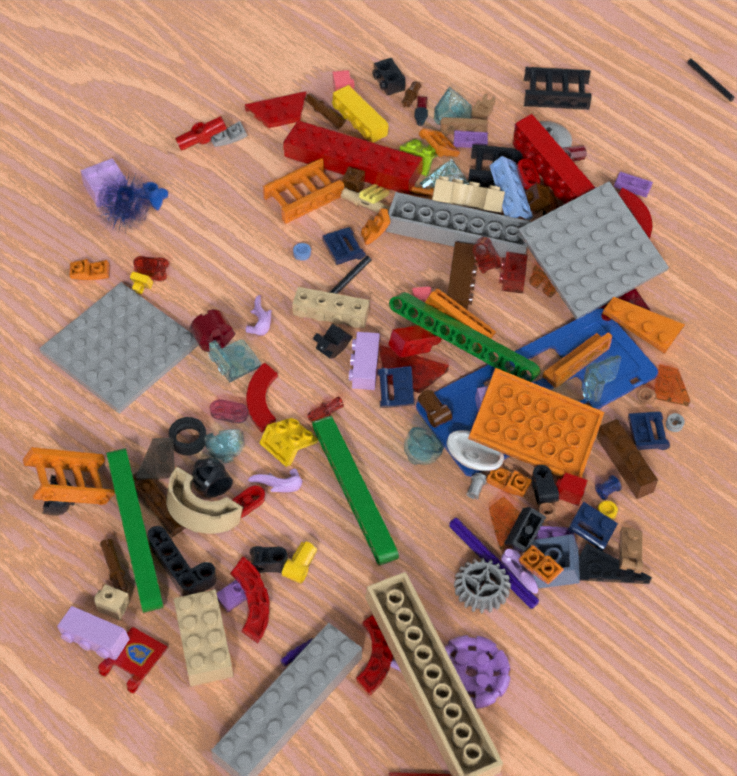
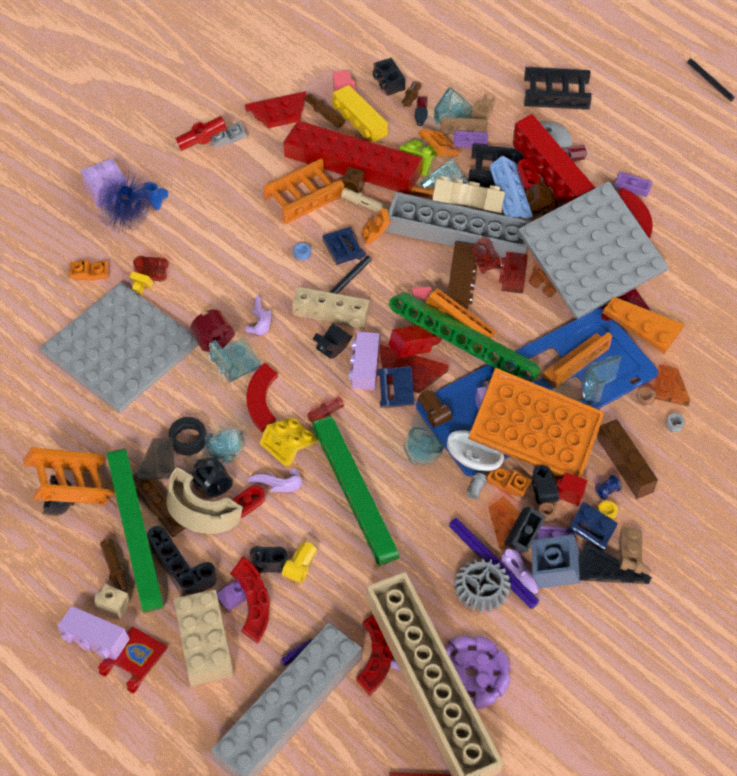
(229, 411): clear pink plate -> none
(371, 191): light yellow tile -> none
(540, 565): orange slope -> none
(642, 431): dark blue plate -> none

